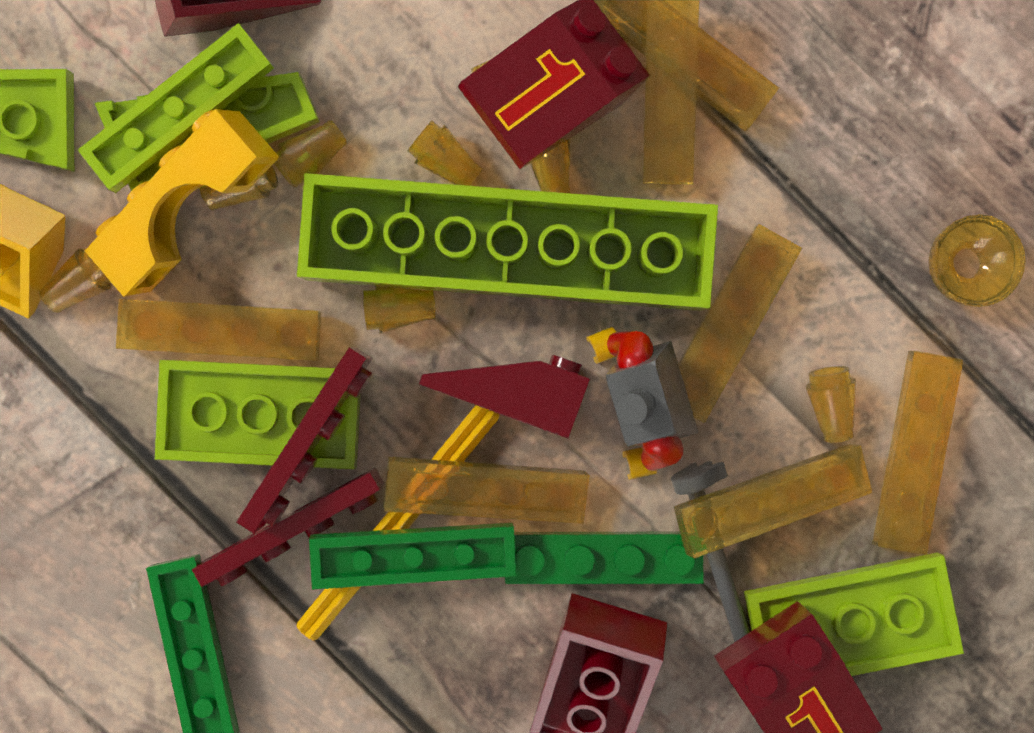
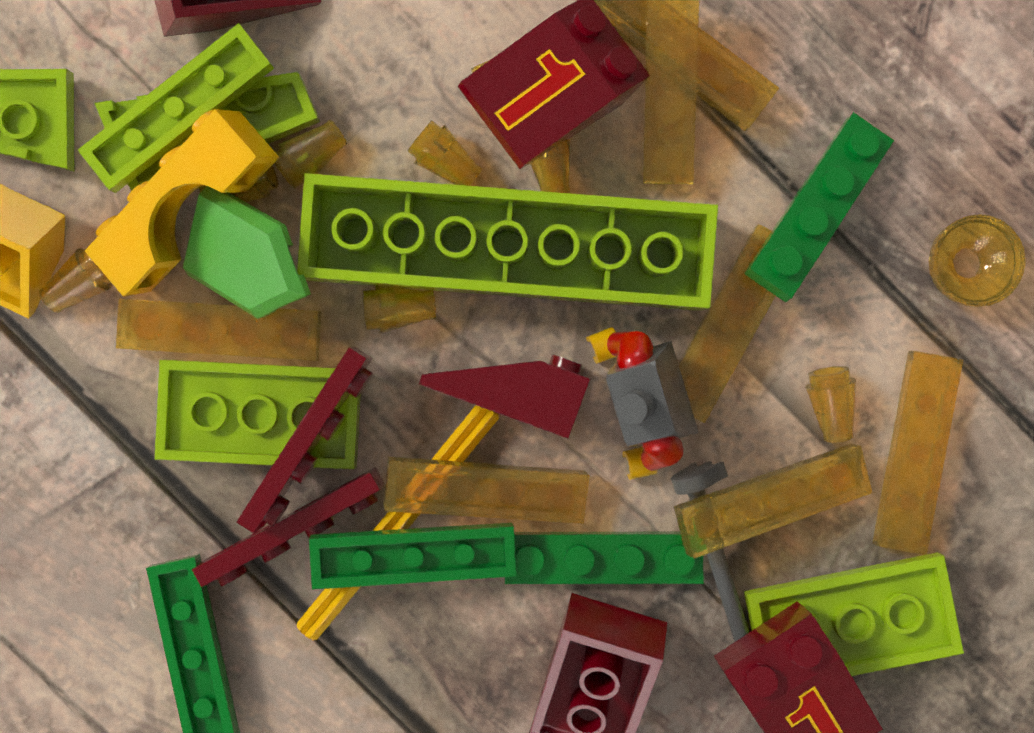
(242, 254): none -> bright green tile
(819, 207): none -> green plate

